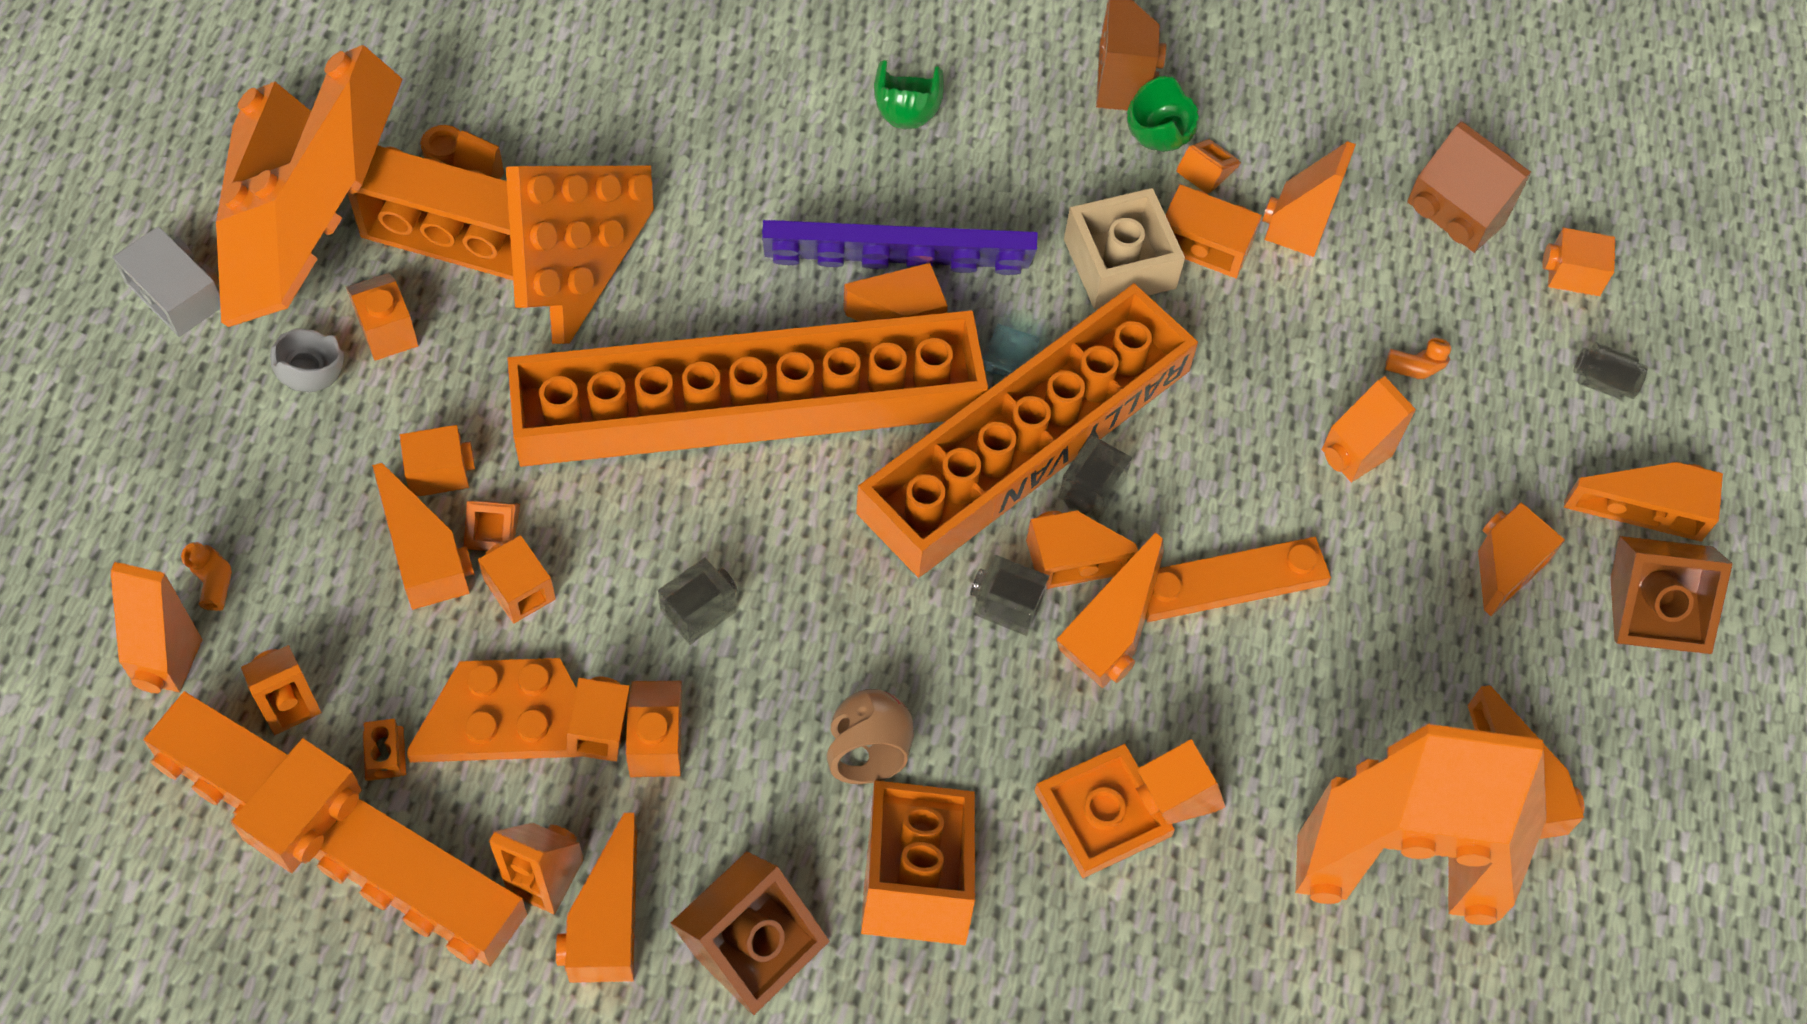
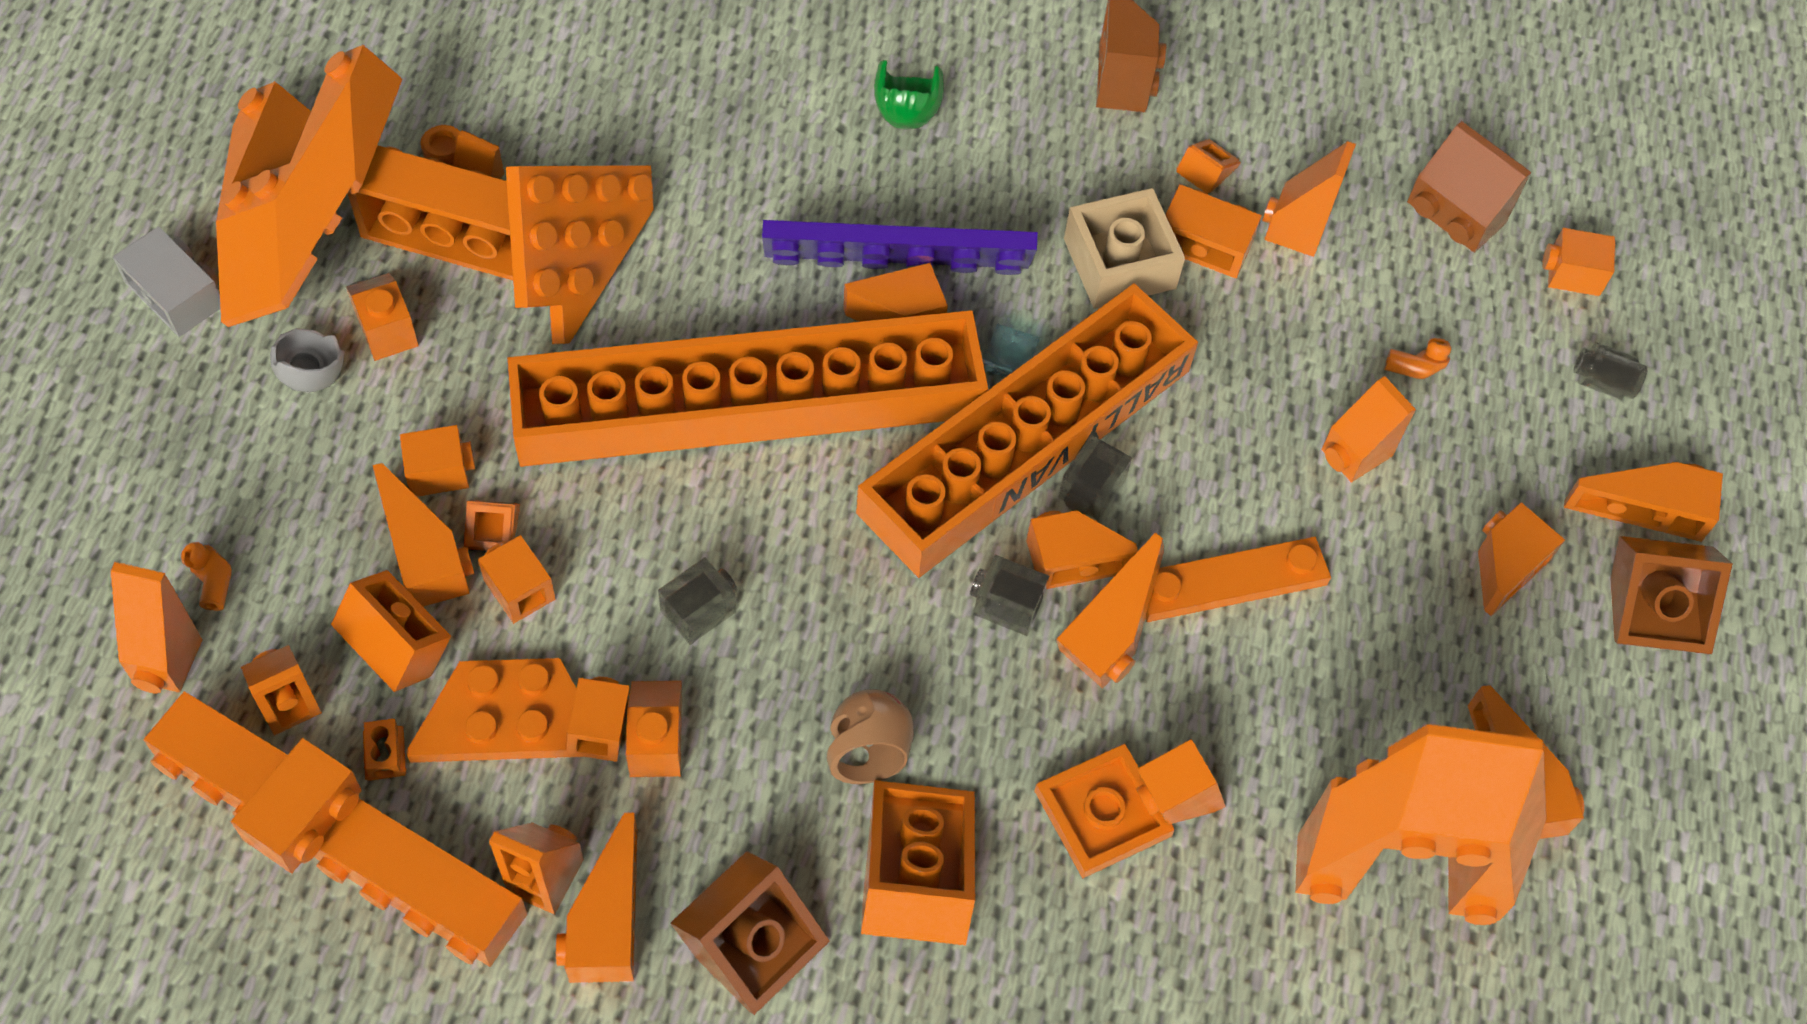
(390, 630): none -> orange brick
(1162, 115): green hair -> none

